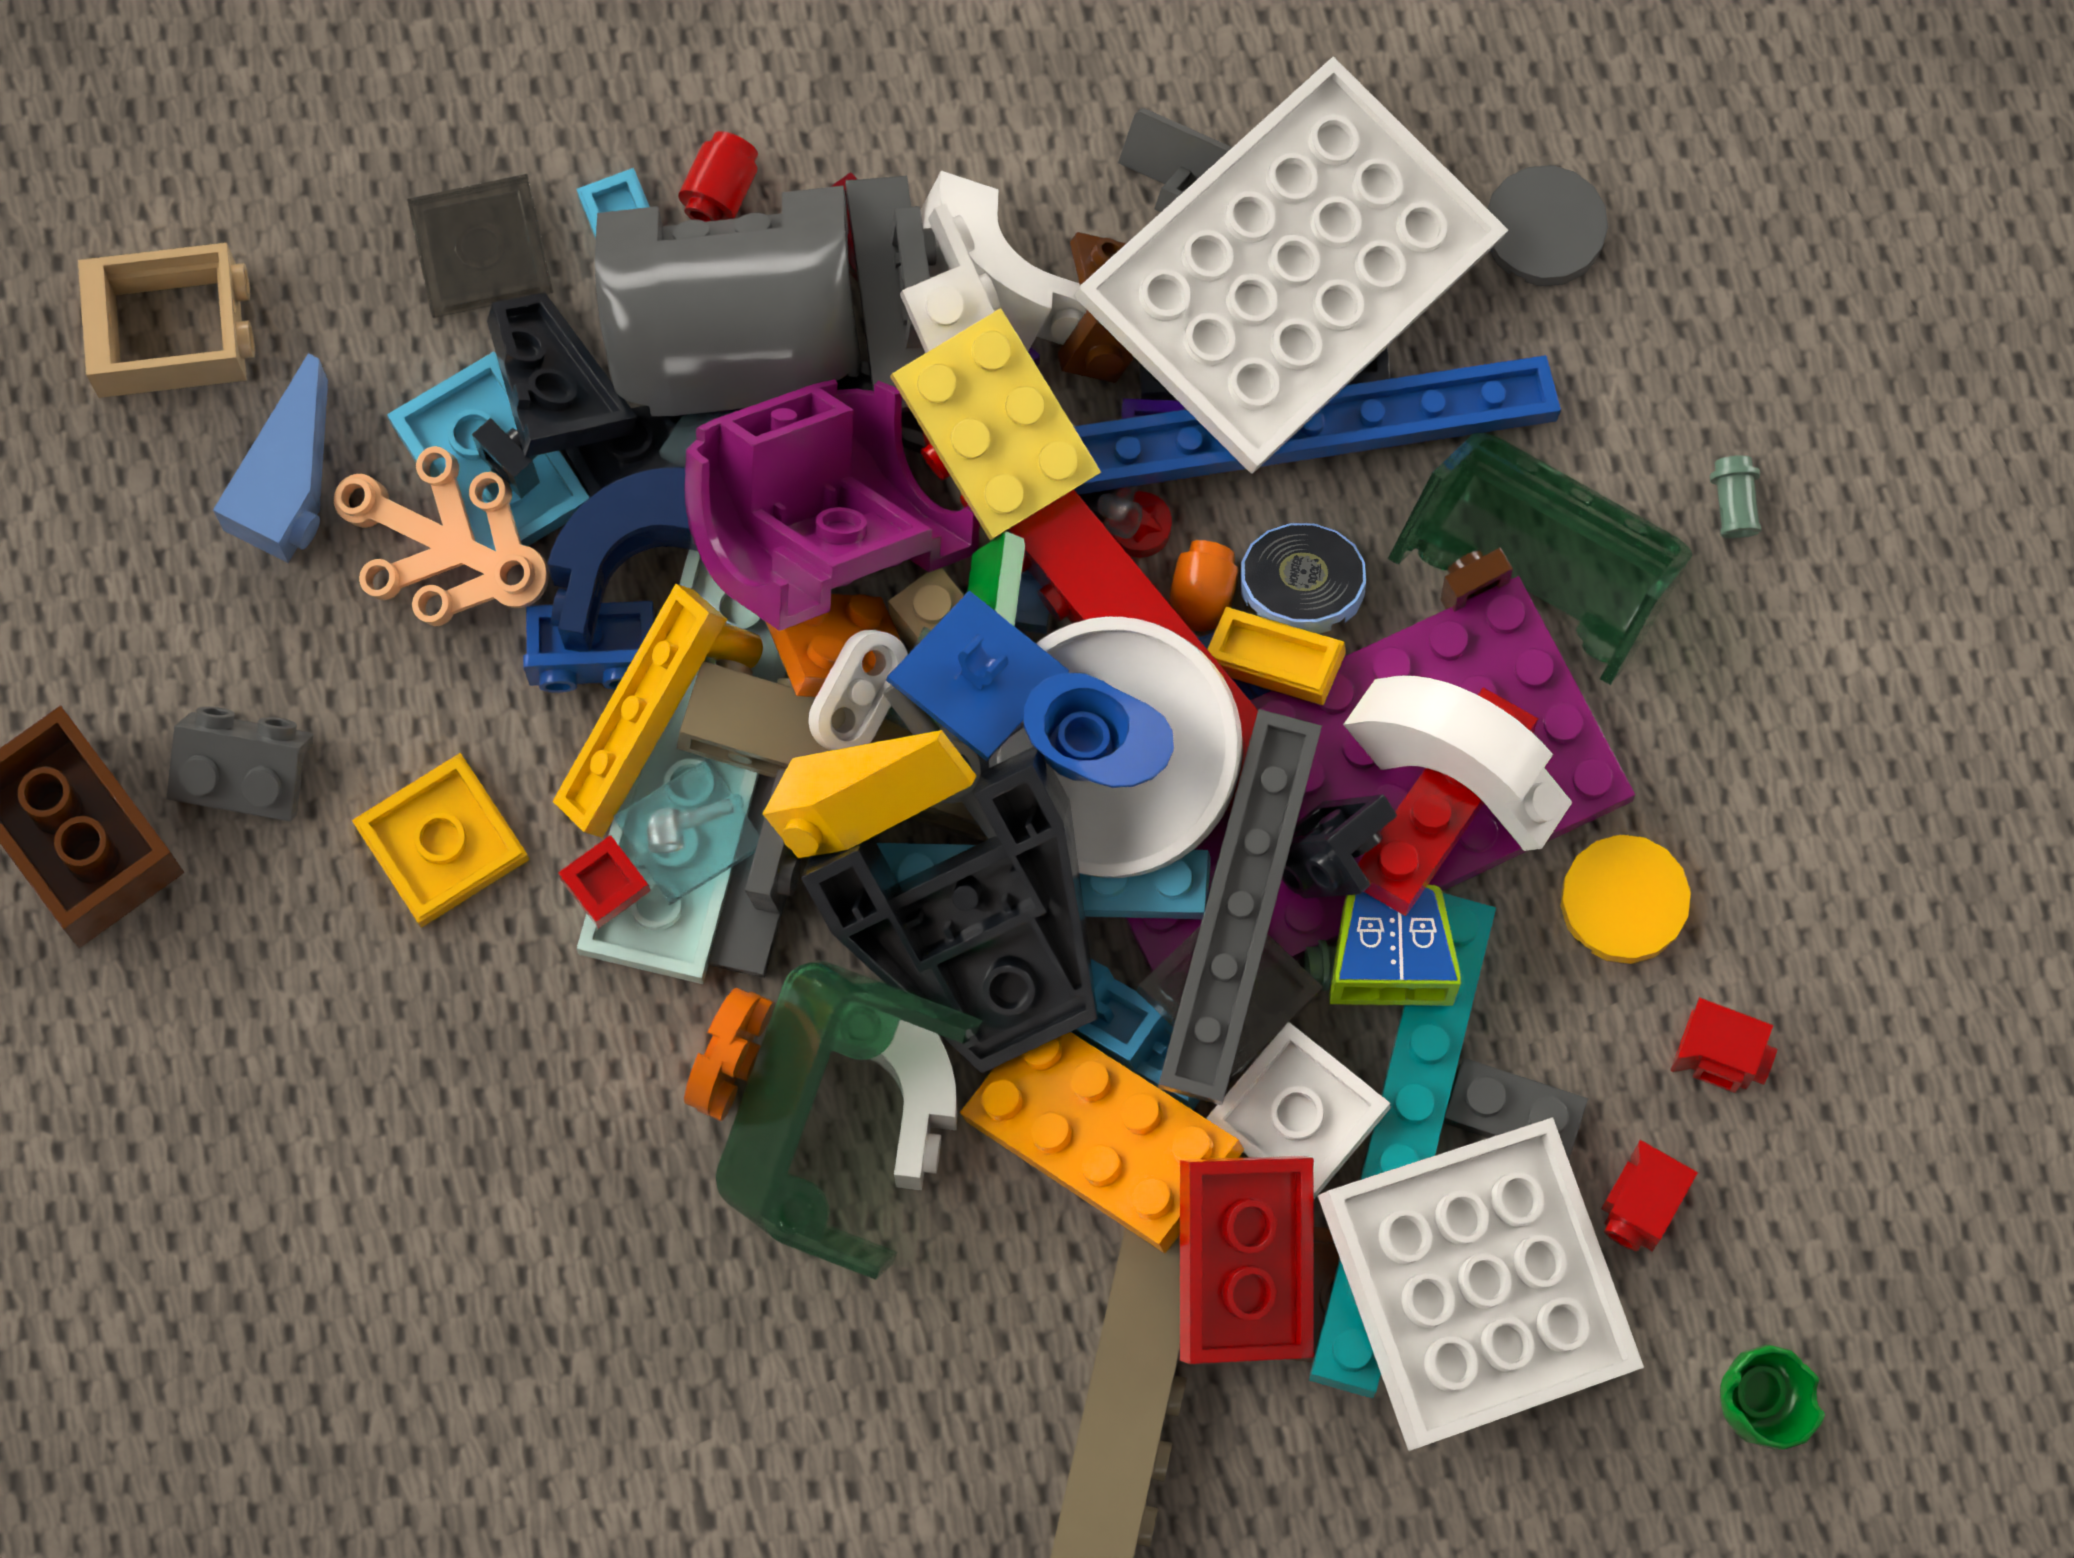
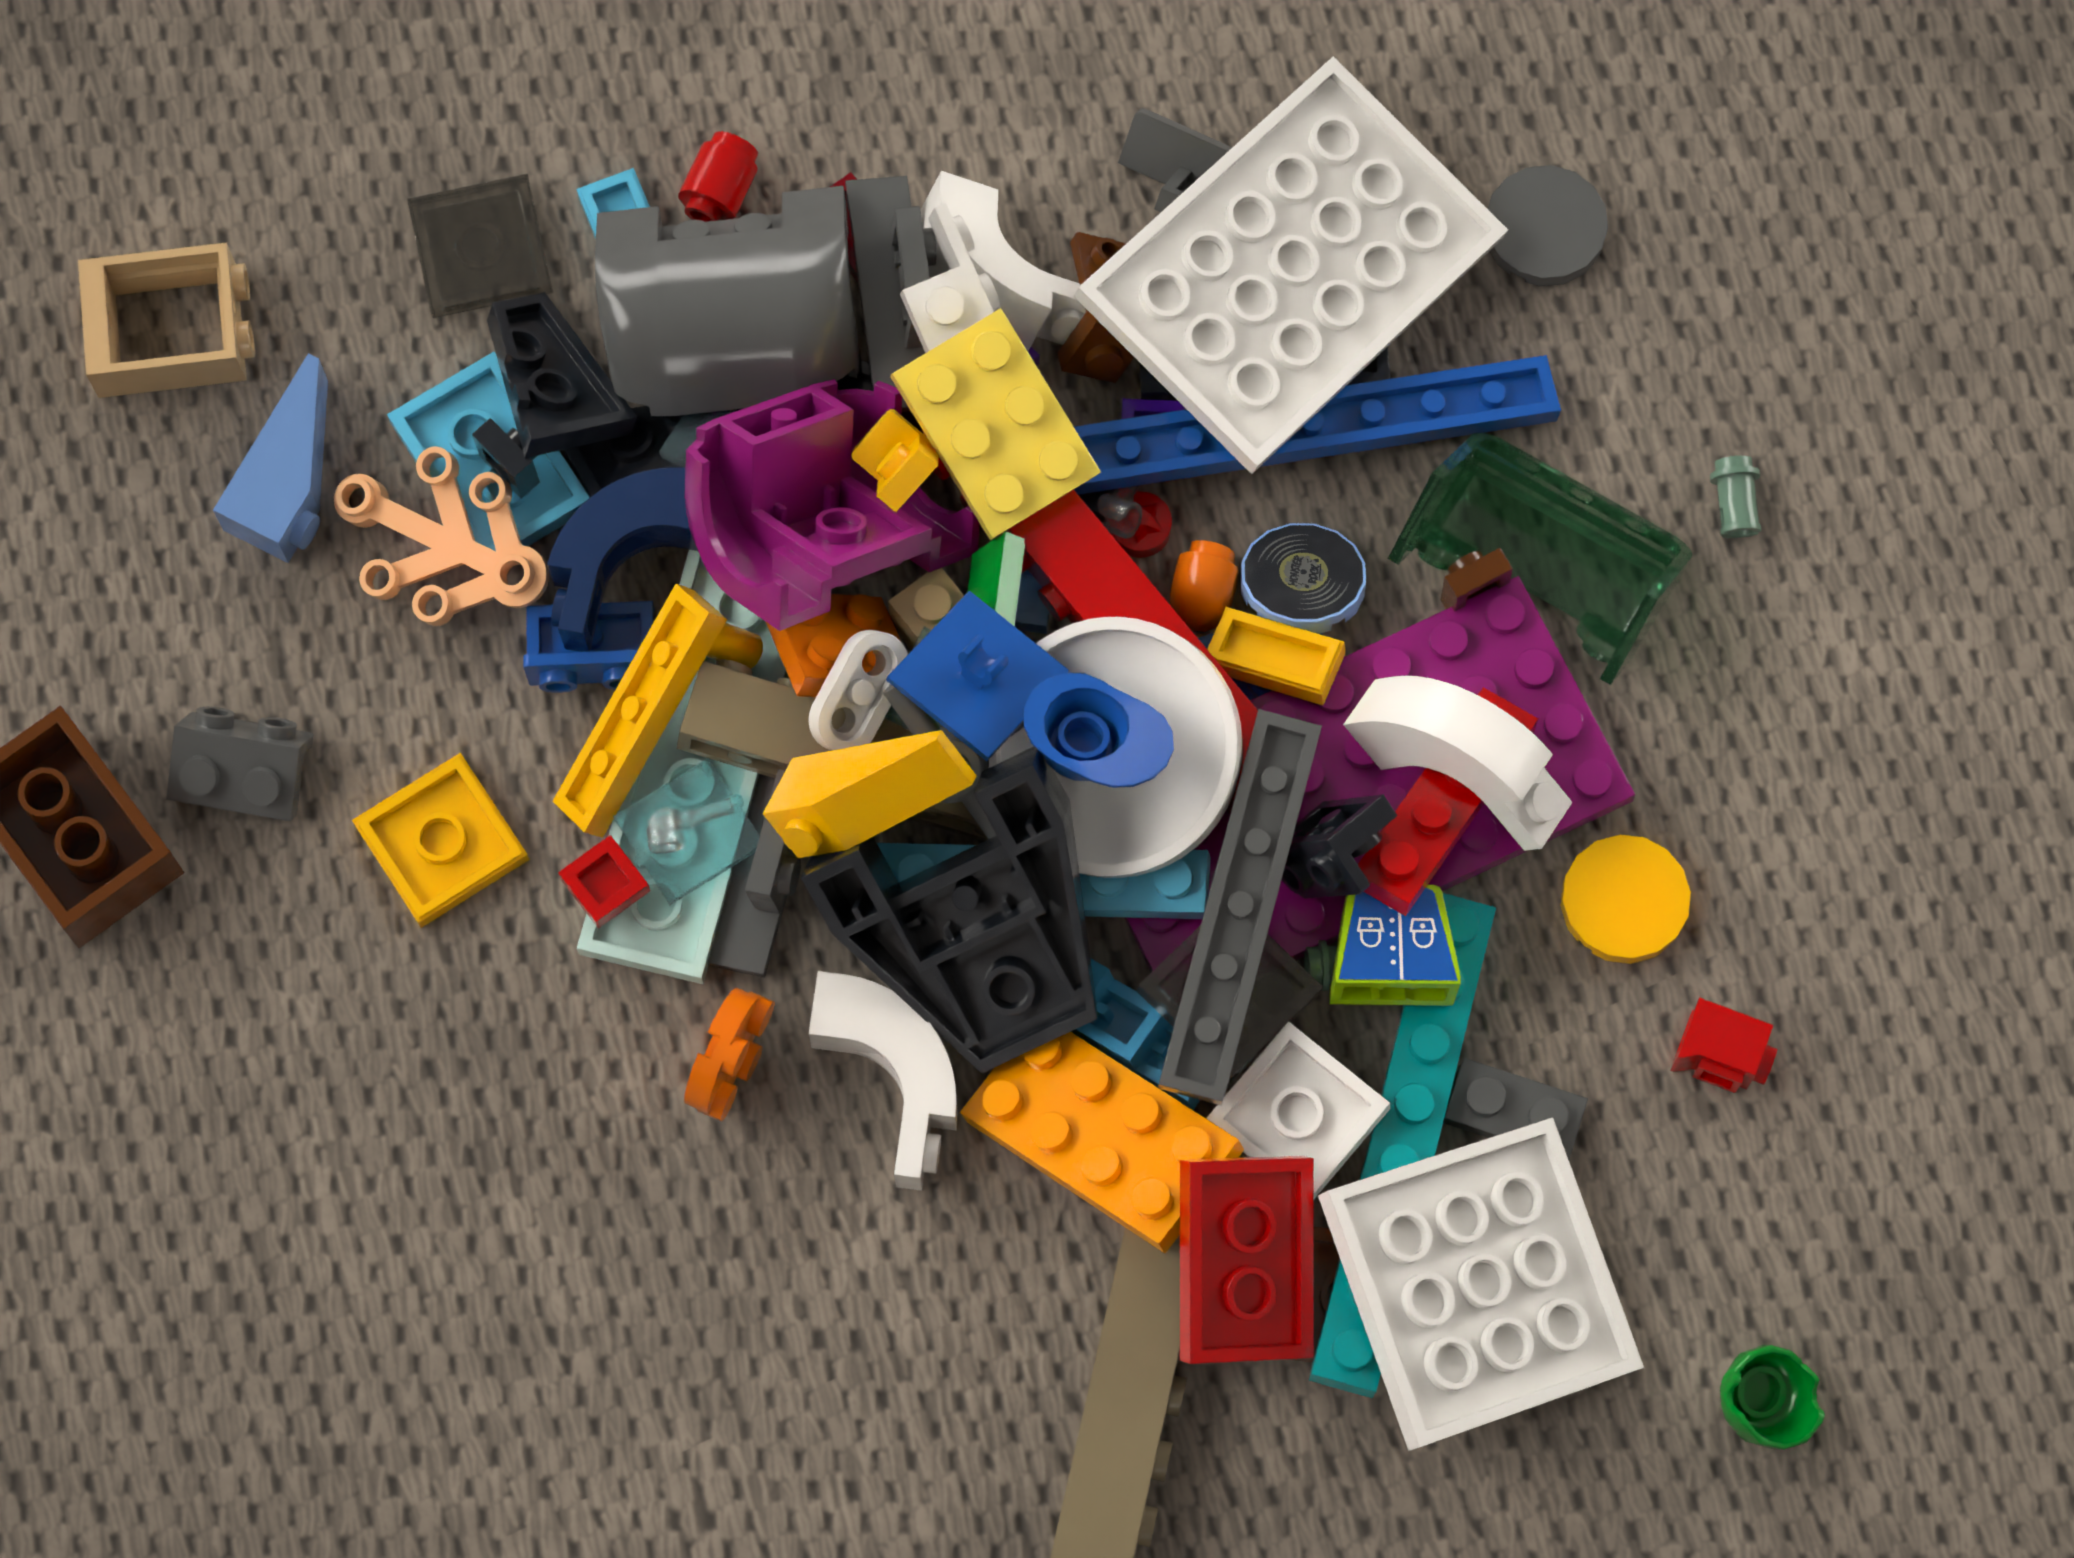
(816, 1013): clear green windscreen -> none
(896, 457): none -> yellow bracket
(1646, 1197): red window -> none

